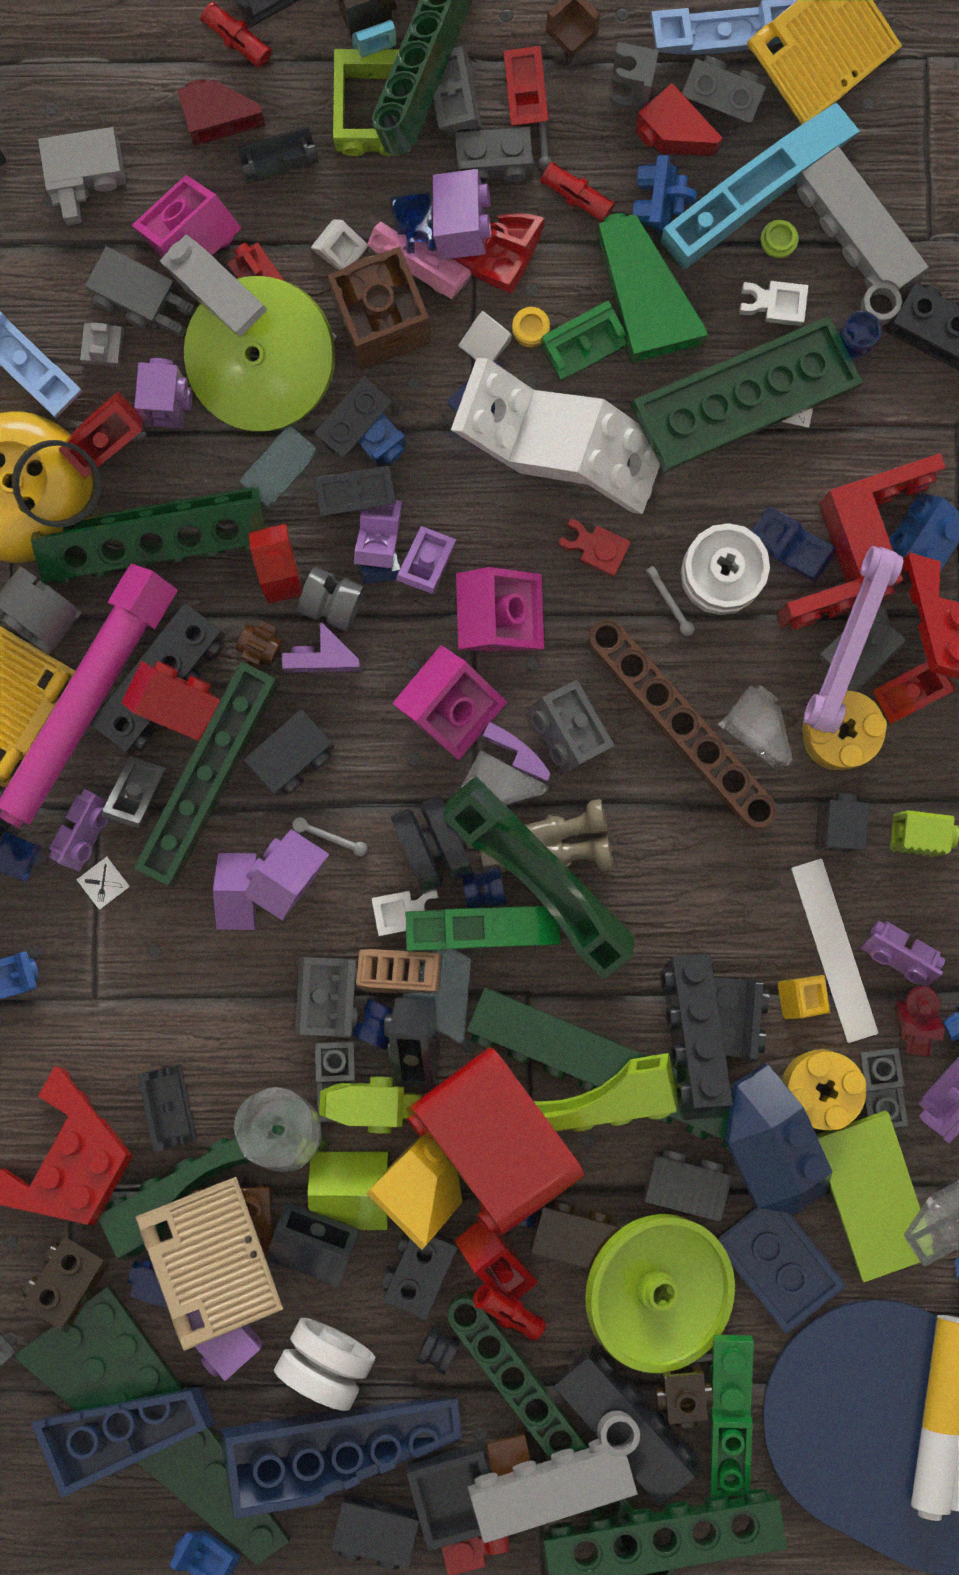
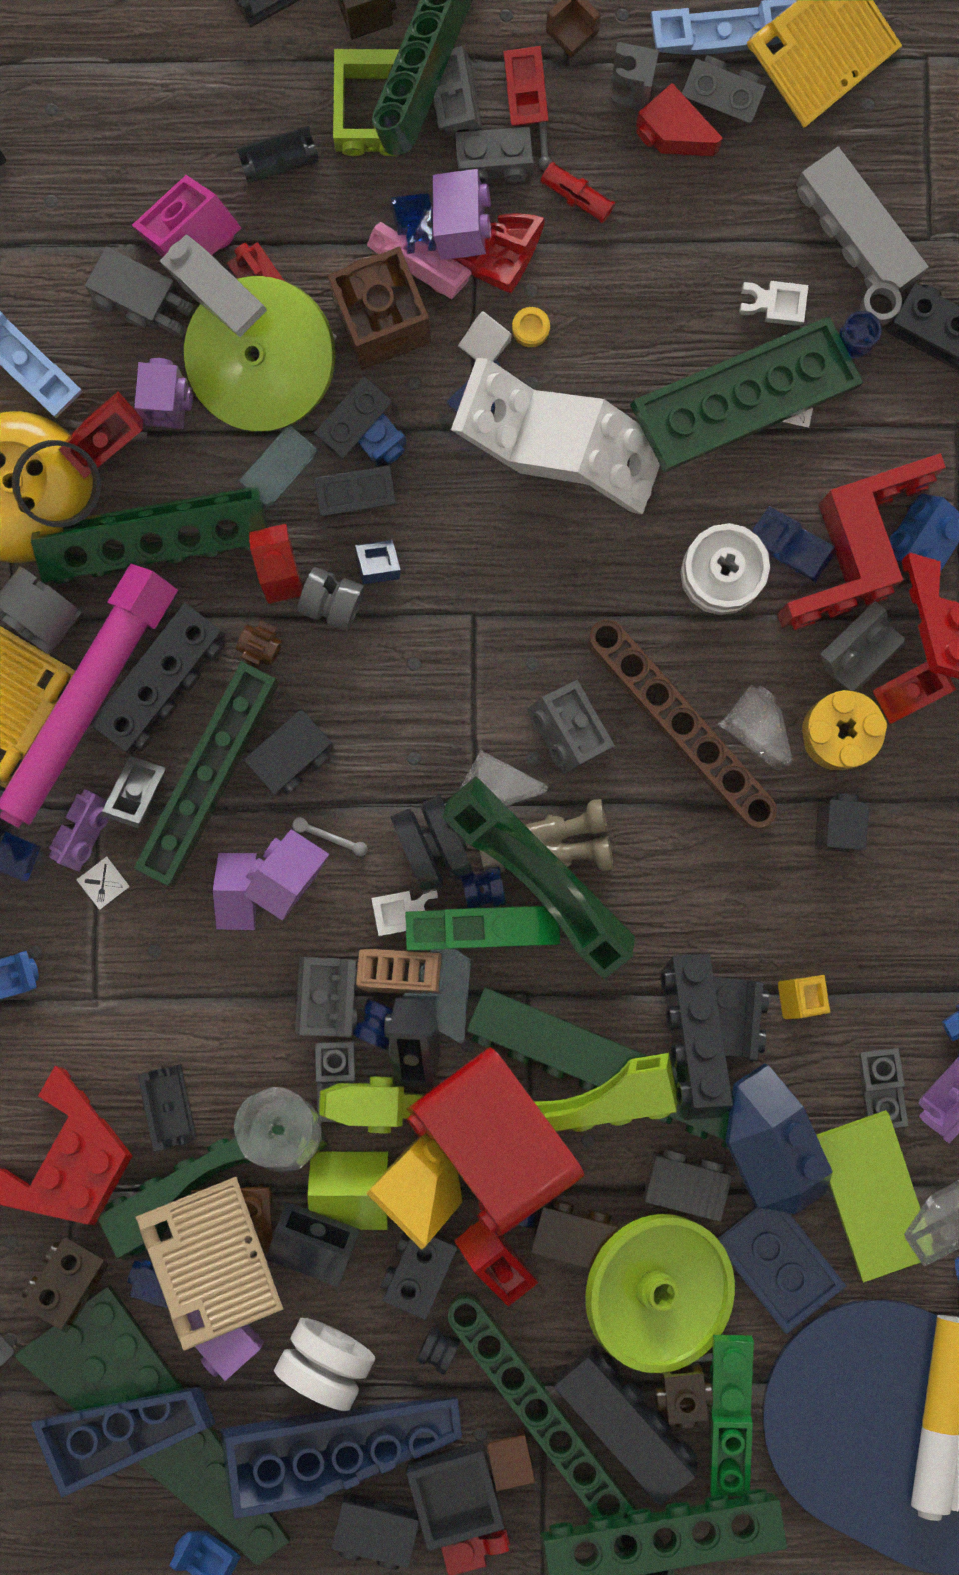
(80, 163): light grey hinge -> none
(102, 344): light grey tile -> none
(171, 701): red brick -> none
(217, 111): dark red slope -> none
(236, 34): red pin -> none
(332, 656): medium lavender slope -> none
(339, 245): white slope -> none
(374, 38): medium azure slope -> none
(378, 535): medium lavender slope -> none
(426, 560): medium lavender slope -> none
(450, 702): dark pink slope -> none
(499, 610): dark pink slope -> none
(509, 1312): red pin -> none
(525, 760): medium lavender slope -> none
(556, 1487): light grey hinge -> none
(584, 341): green hinge -> none
(600, 550): red plate -> none
(645, 292): green slope -> none
(668, 196): blue hips -> none
(686, 627): light grey hinge -> none
(755, 186): medium azure slope -> none
(779, 239): lime plate -> none
(834, 950): white sticker -> none
(845, 1082): yellow brick -> none
(880, 569): lavender piece -> none
(918, 964): medium lavender hinge -> none
(919, 1020): dark red hips -> none
(923, 833): lime brick -> none

